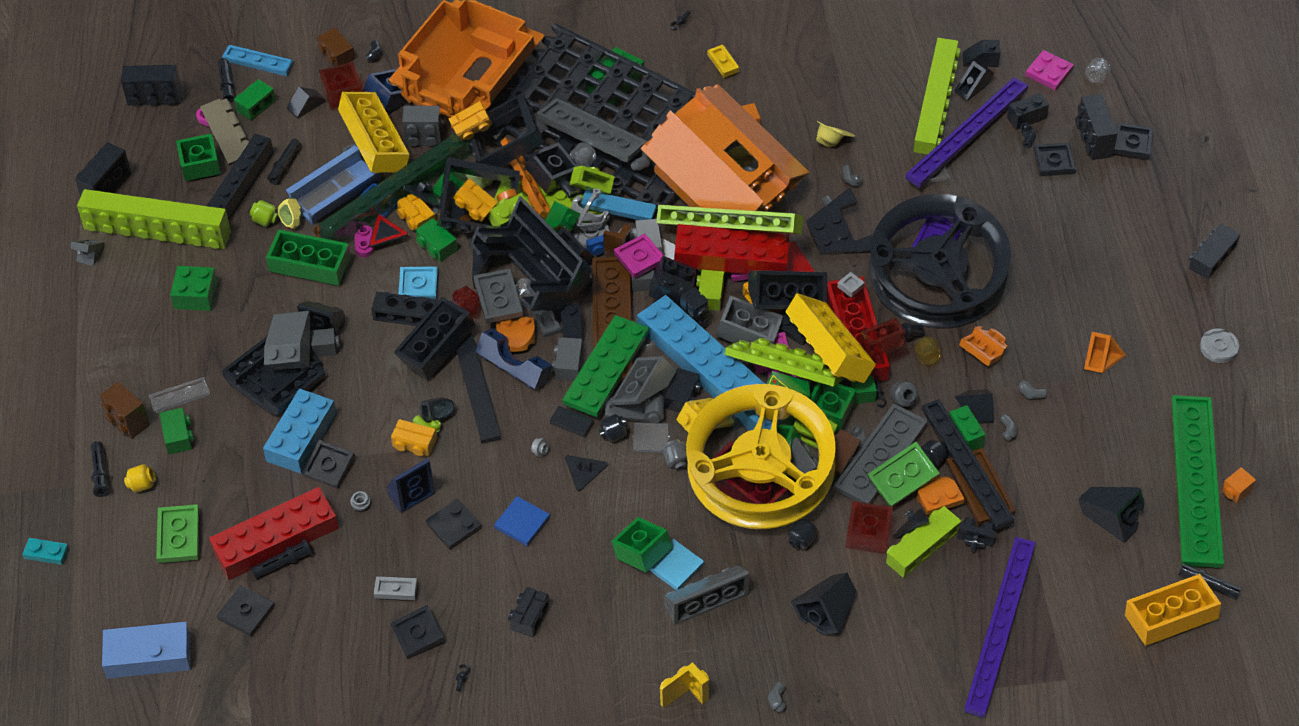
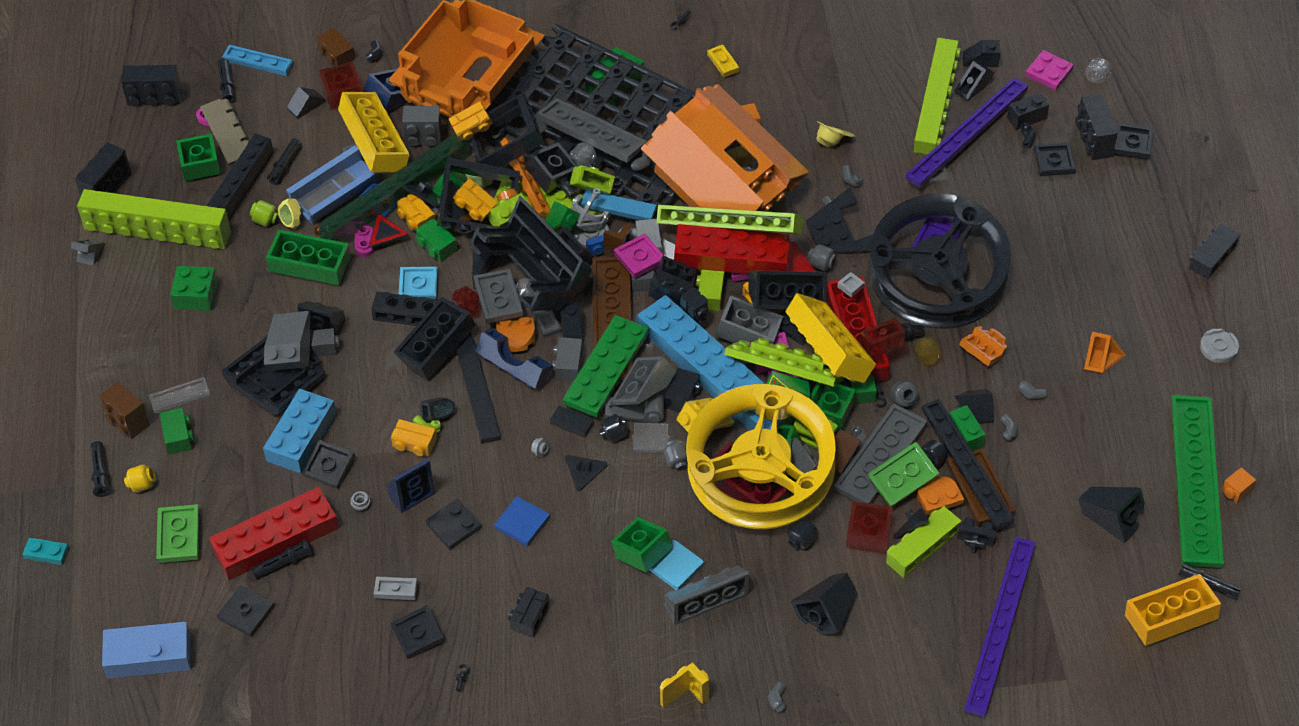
(254, 100): green brick -> none
(822, 257): none -> dark grey head

